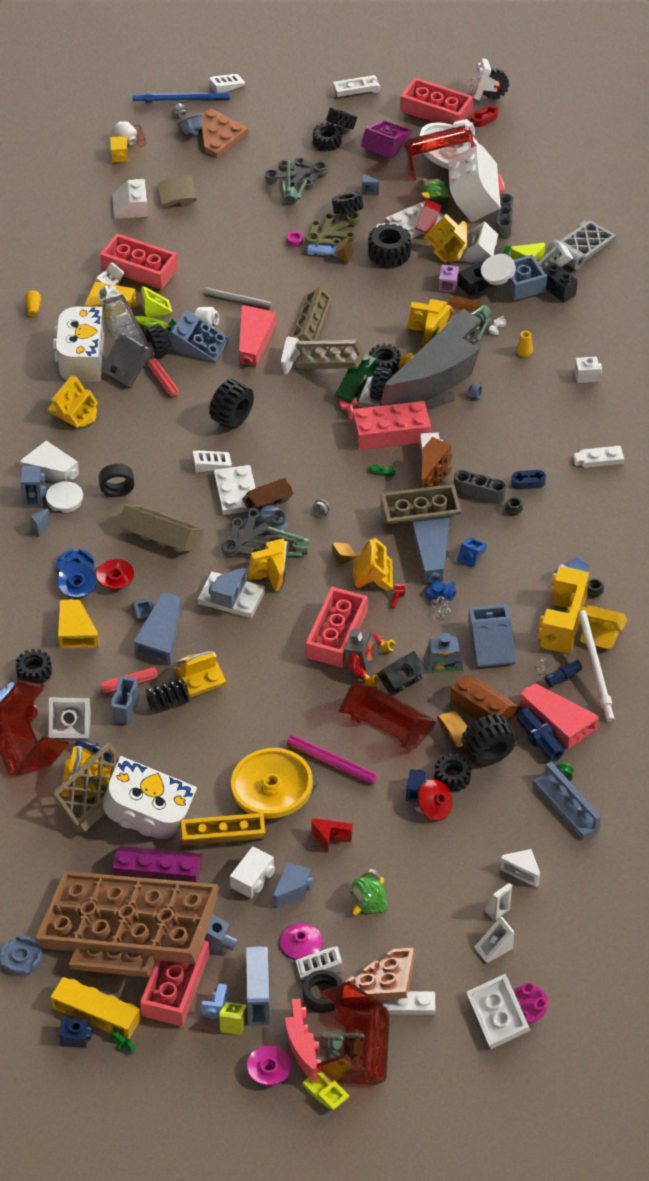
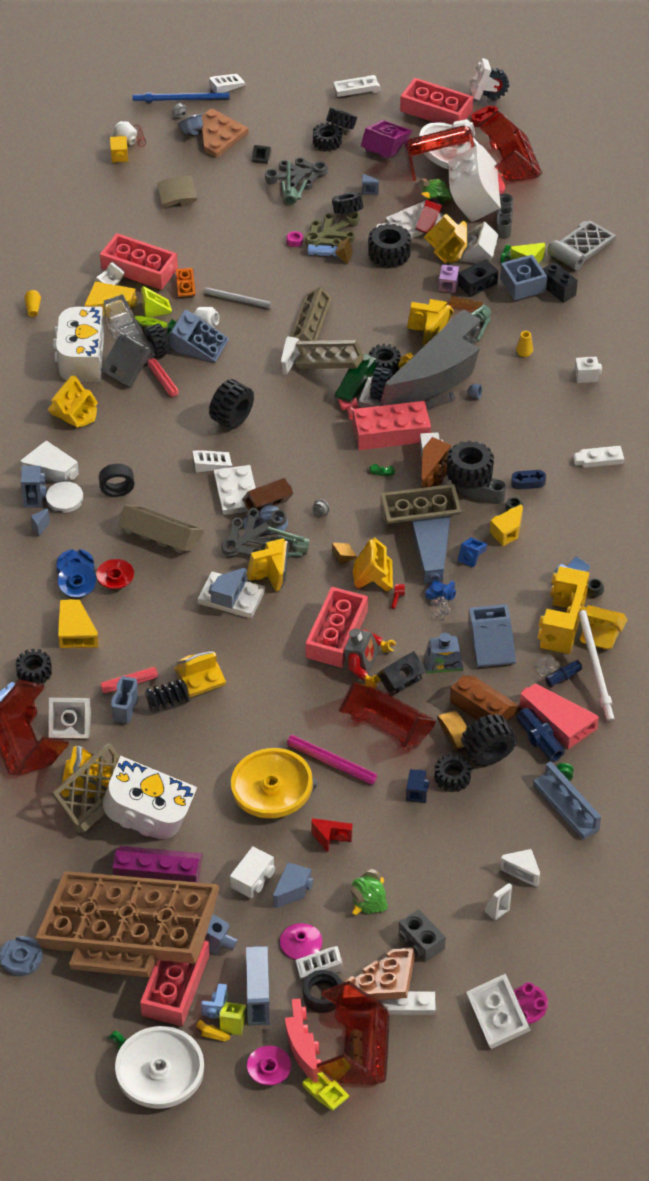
(75, 1032): dark blue brick -> none
(94, 748): dark blue axle -> none
(100, 1009): yellow brick -> none
(107, 293): white gear -> none
(130, 200): white slope -> none
(142, 608): sand blue slope -> none
(159, 1067): none -> white dish
(160, 630): sand blue slope -> none
(185, 282): none -> orange slope
(212, 1032): none -> yellow bar
(222, 829): yellow brick -> none
(255, 334): coral slope -> none
(261, 154): none -> pearl dark grey slope
(334, 1041): sand green plant -> none
(425, 933): none -> dark grey brick
(428, 800): red dish -> none
(470, 464): none -> black tyre
(496, 941): white slope -> none
(498, 269): white tile -> none
(500, 322): white piece -> none
(506, 526): none -> yellow slope
(514, 146): none -> clear red windscreen
(556, 252): white slope -> none

